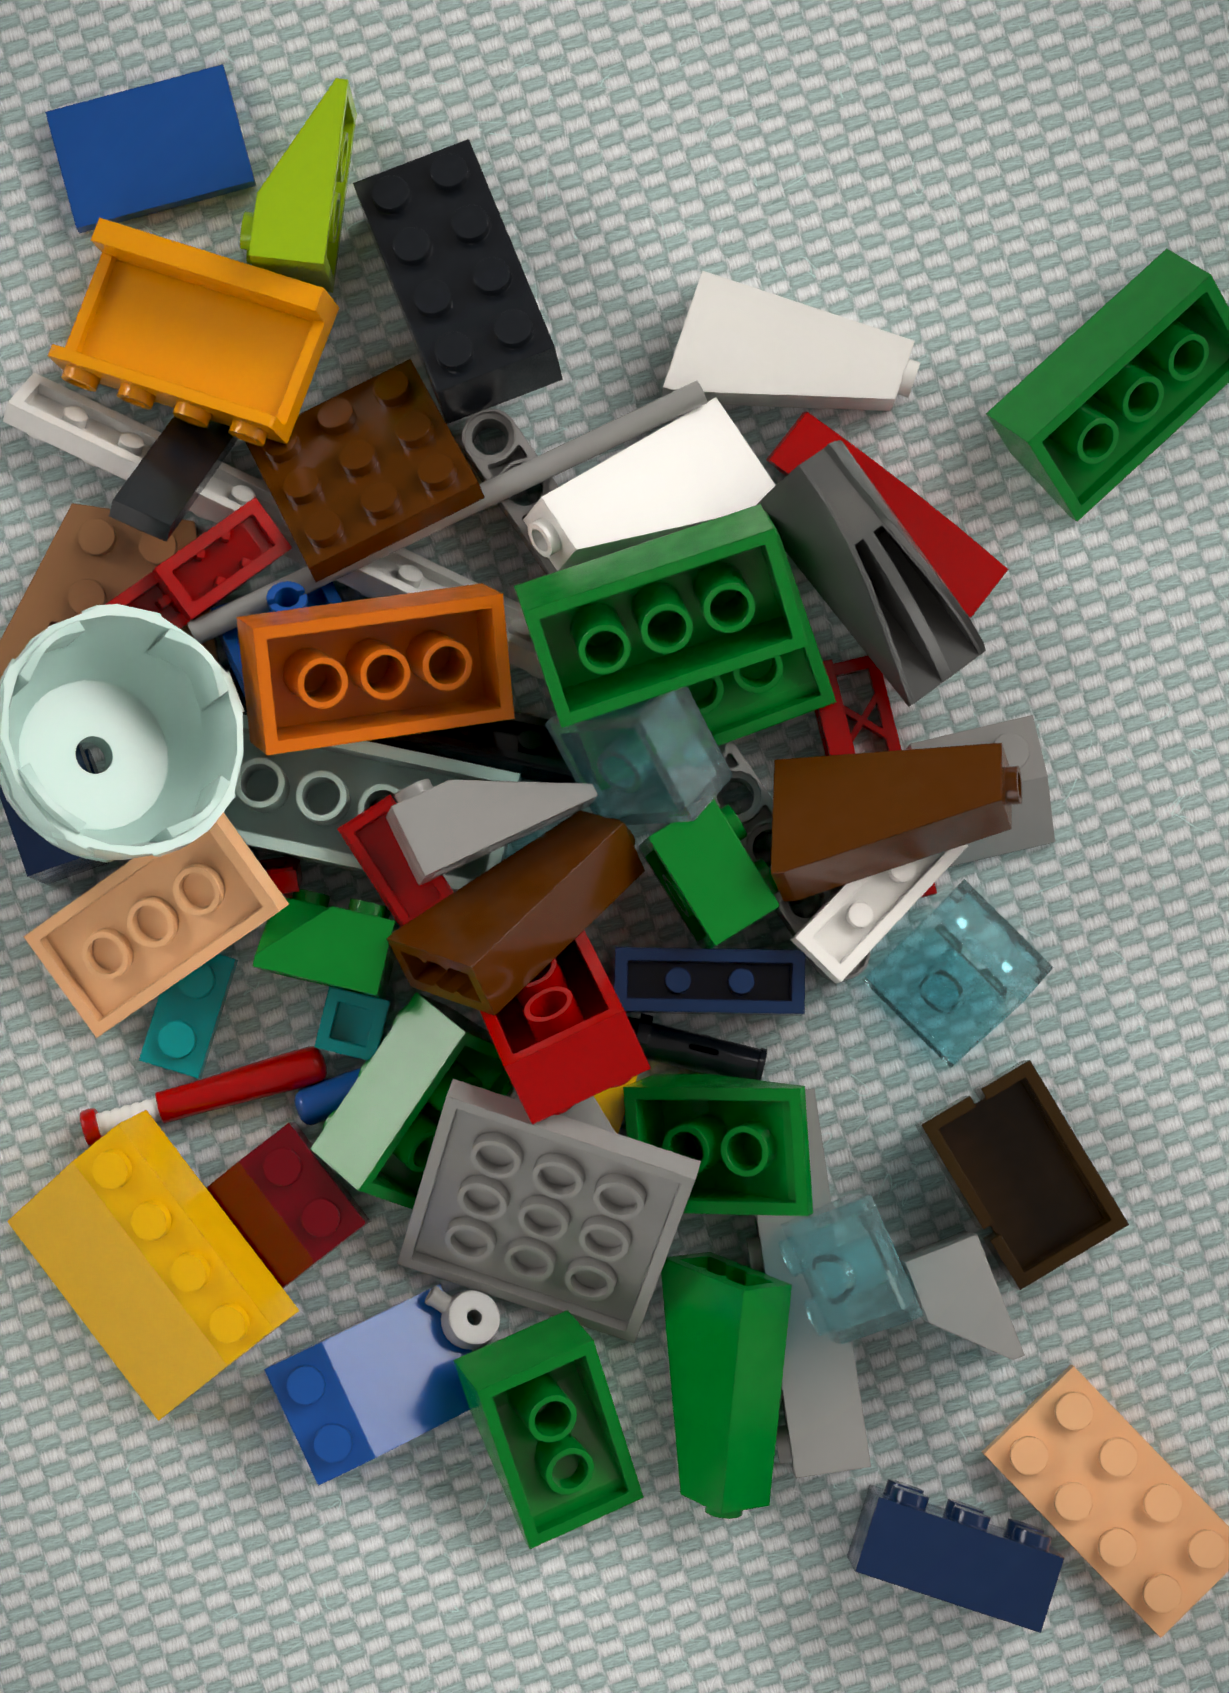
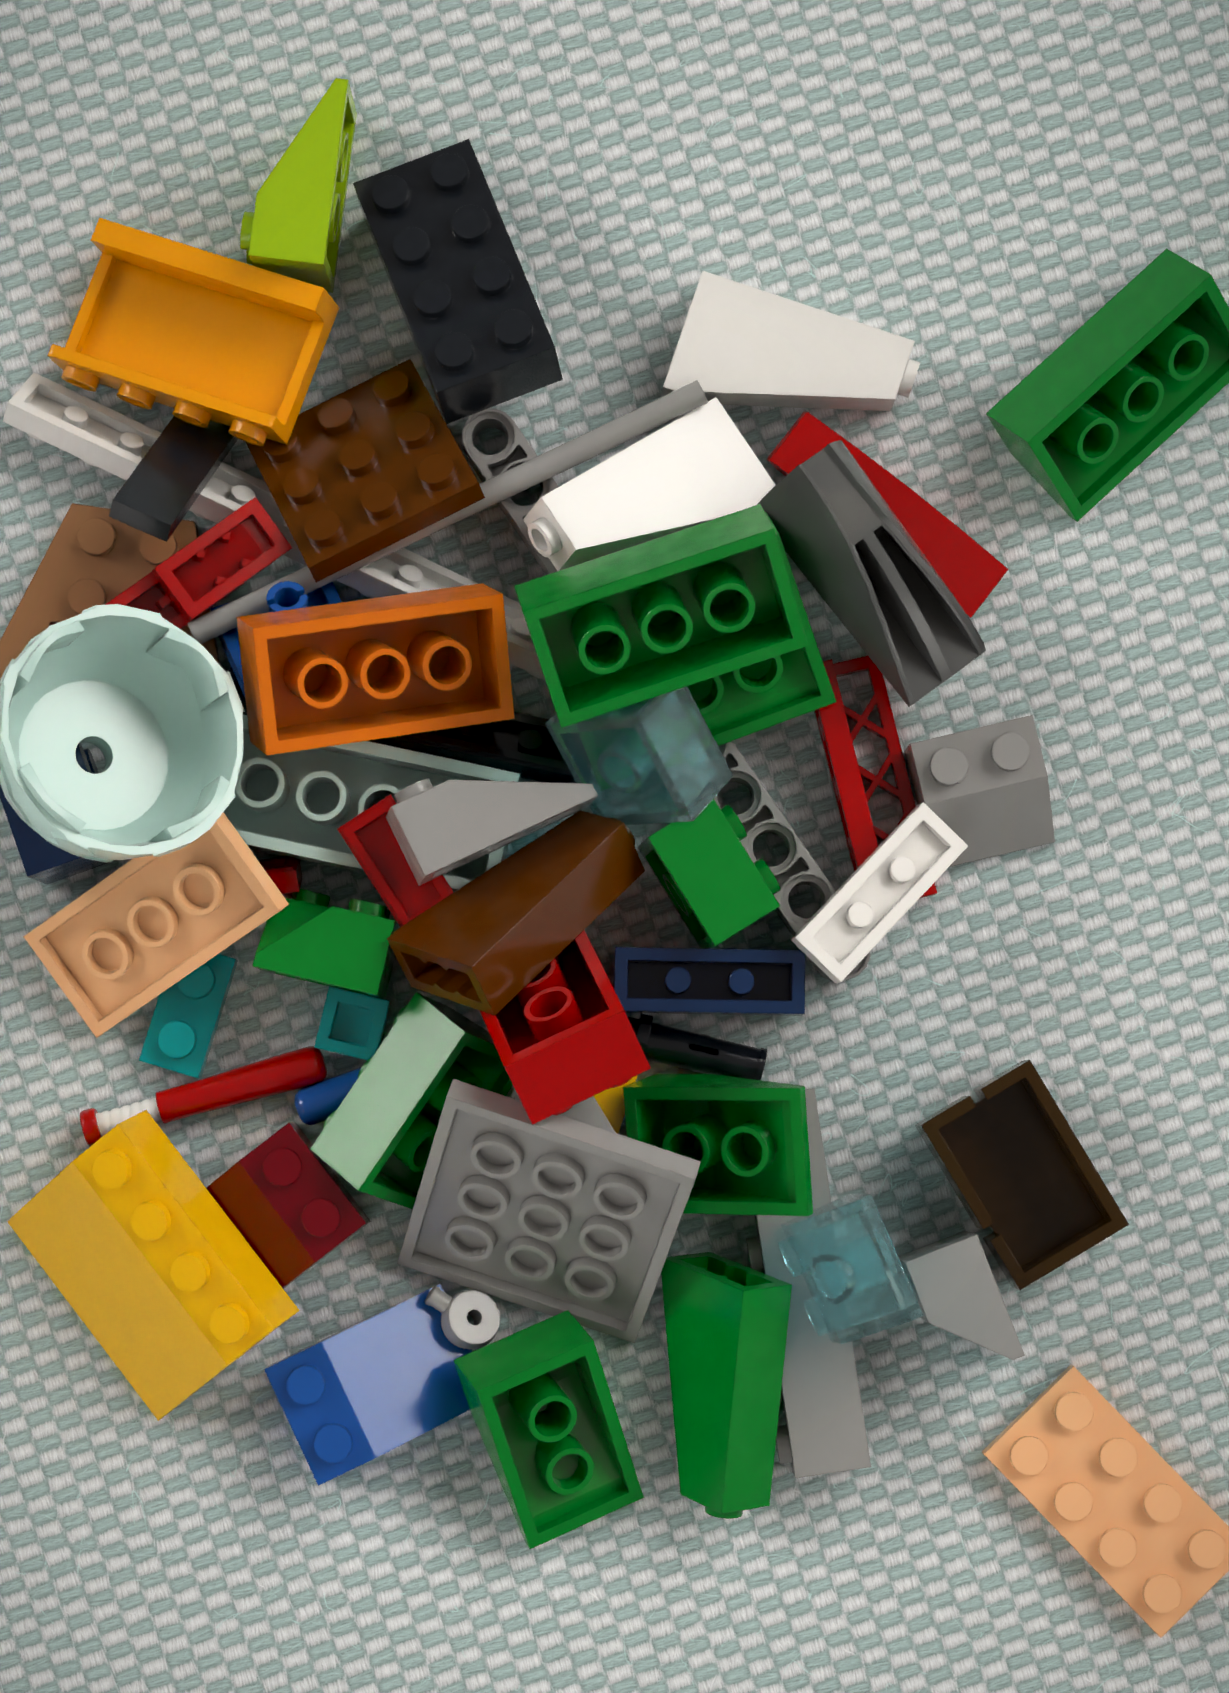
(151, 148): blue tile -> none
(883, 810): reddish brown slope -> none
(956, 1554): dark blue brick -> none
(958, 973): clear light blue slope -> none

